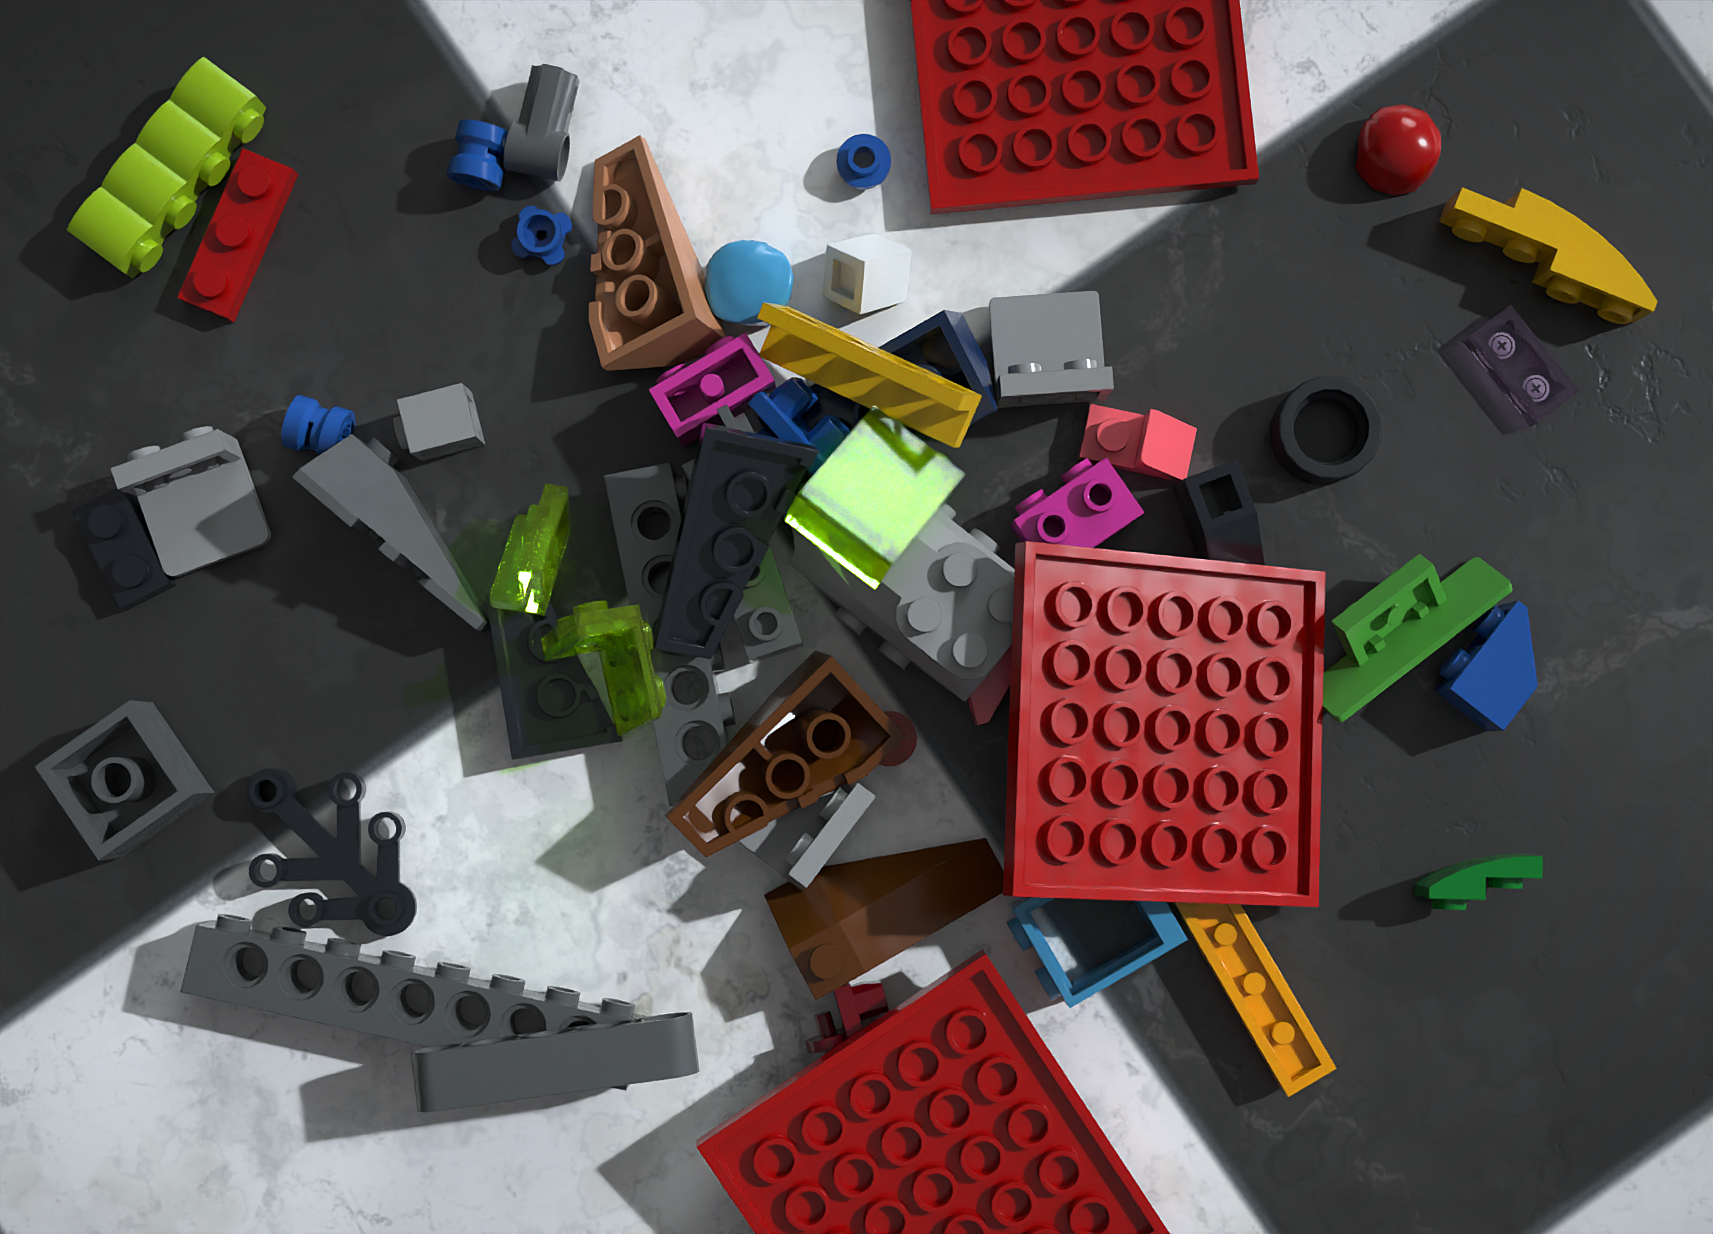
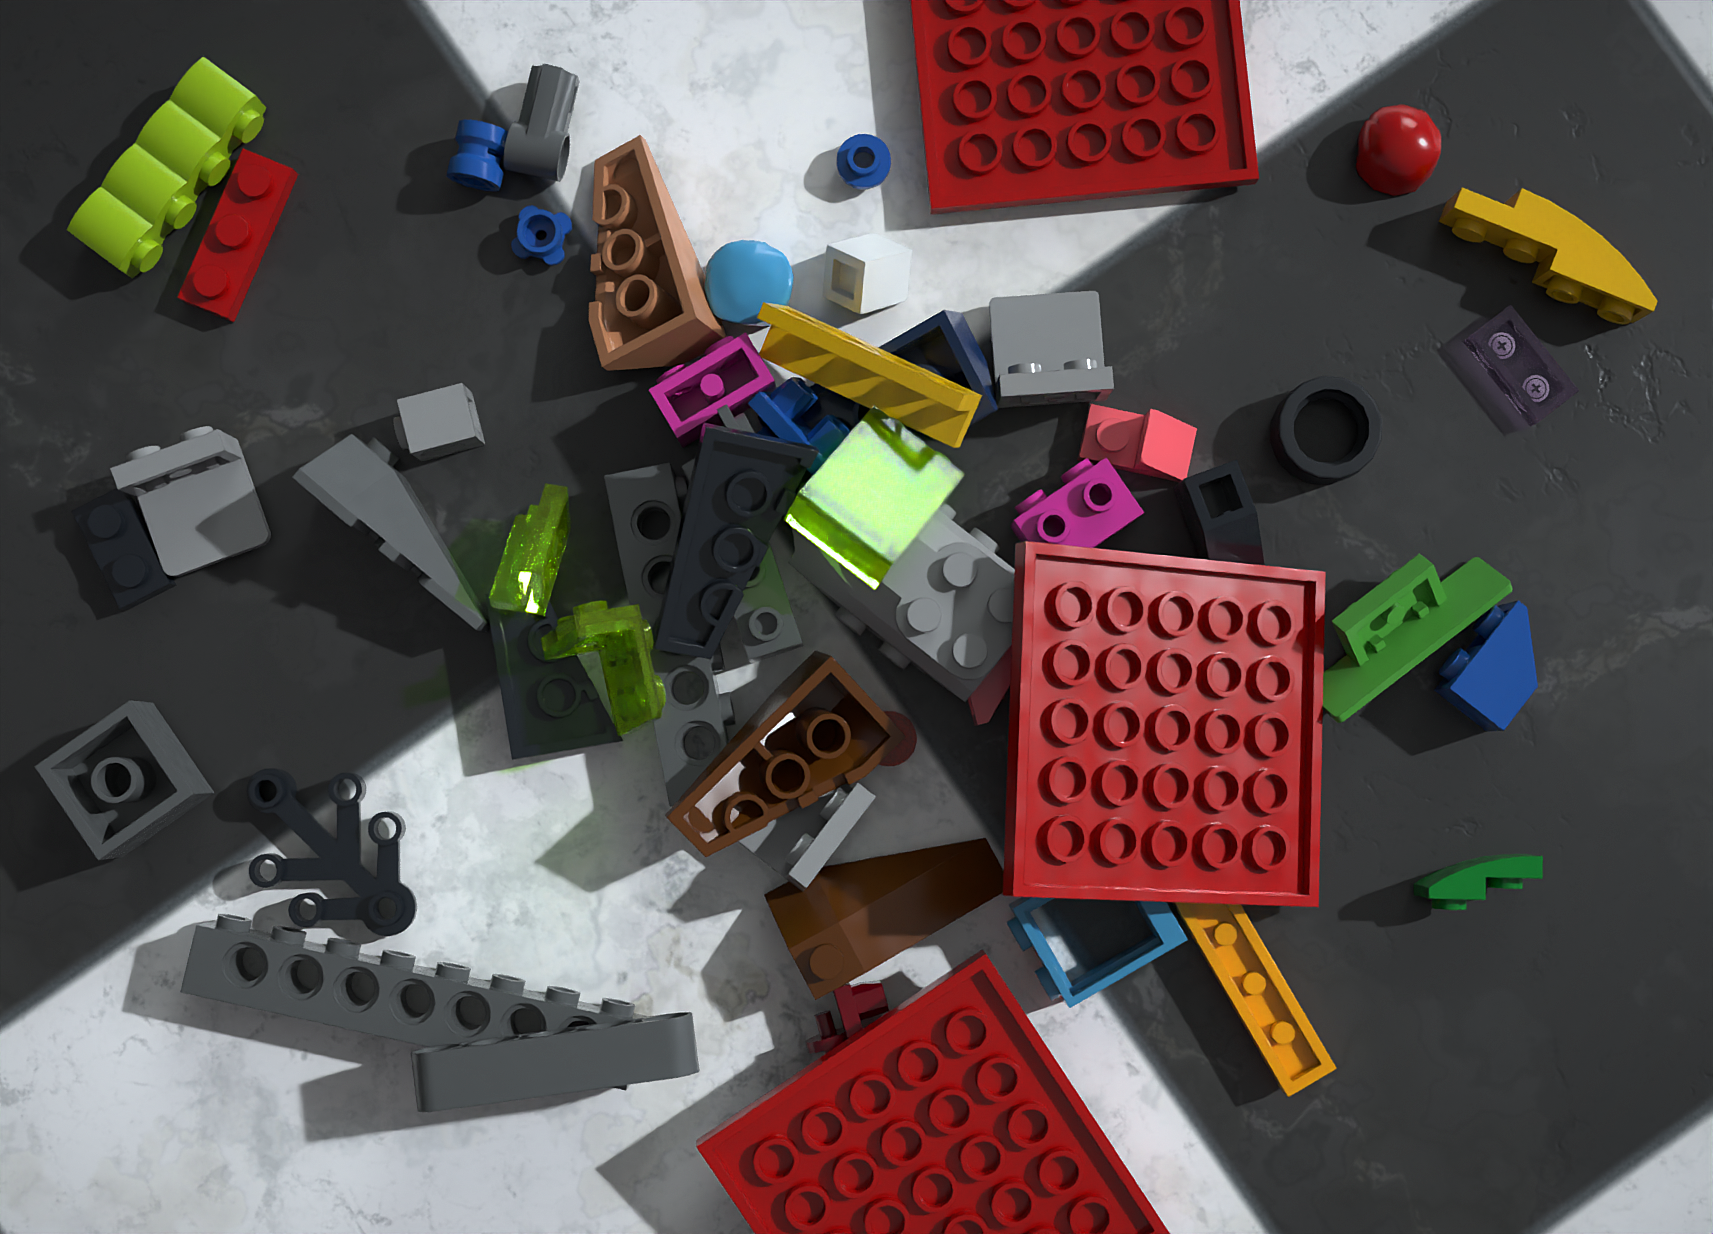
(315, 427): blue wheel -> none

